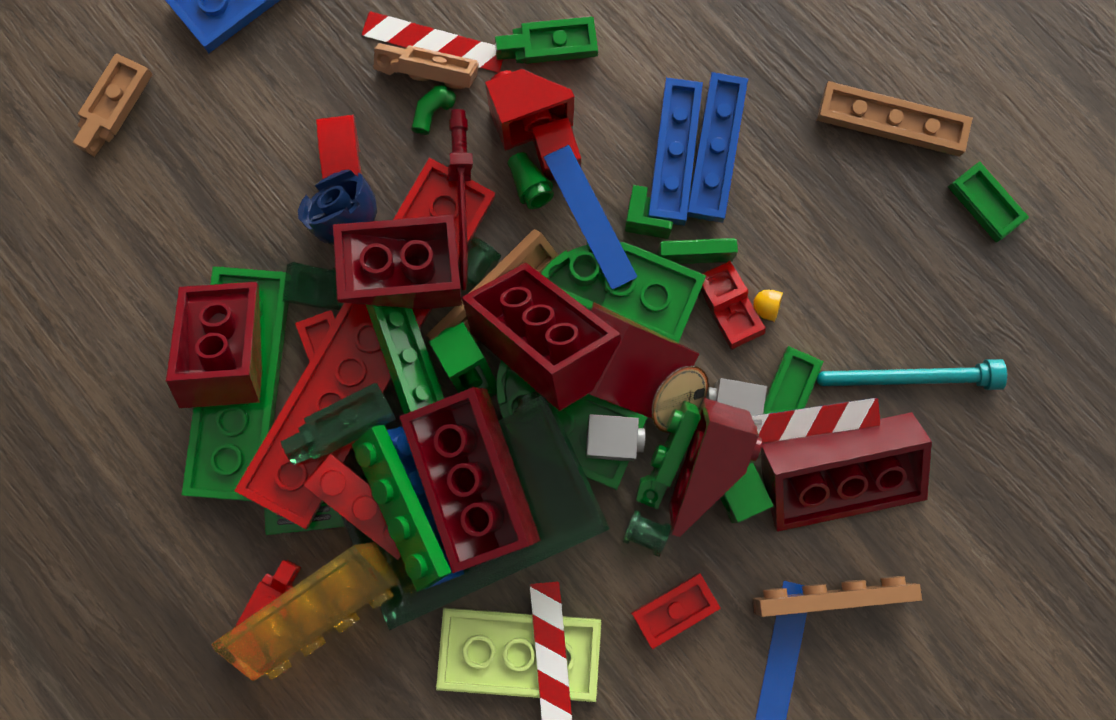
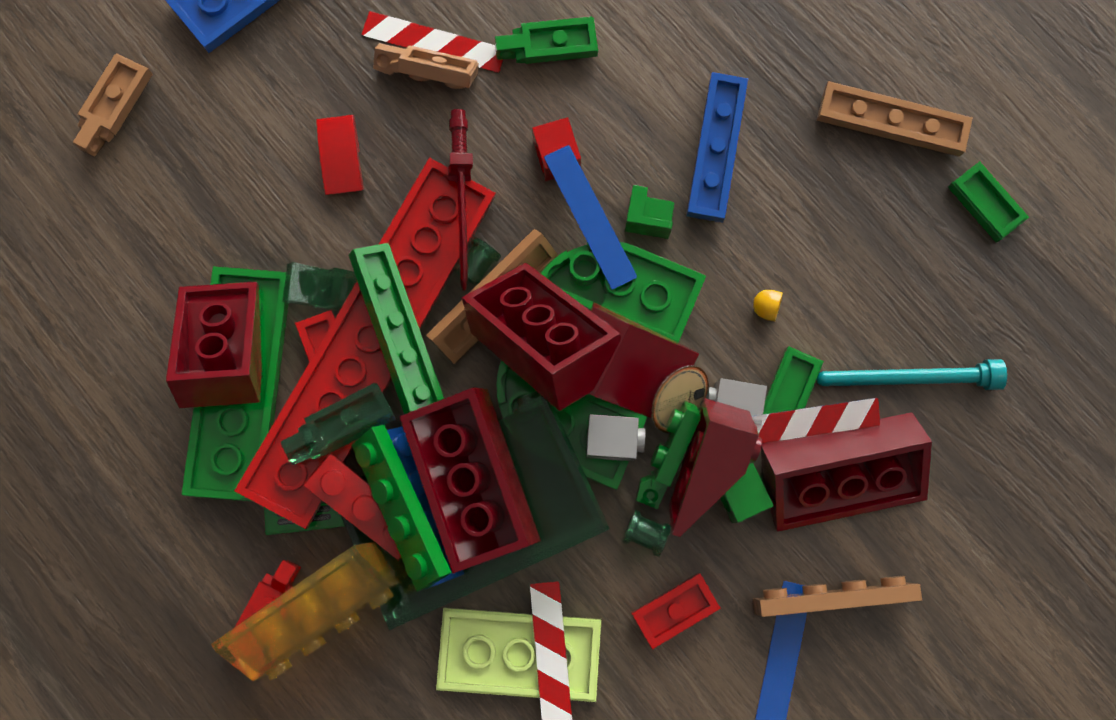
(340, 200): dark blue cylinder -> none
(398, 263): dark red slope -> none
(428, 104): green arm -> none
(463, 360): green slope -> none
(525, 101): red slope -> none
(530, 182): green cone -> none
(675, 150): blue plate -> none
(699, 250): green tile -> none
(730, 305): red slope -> none

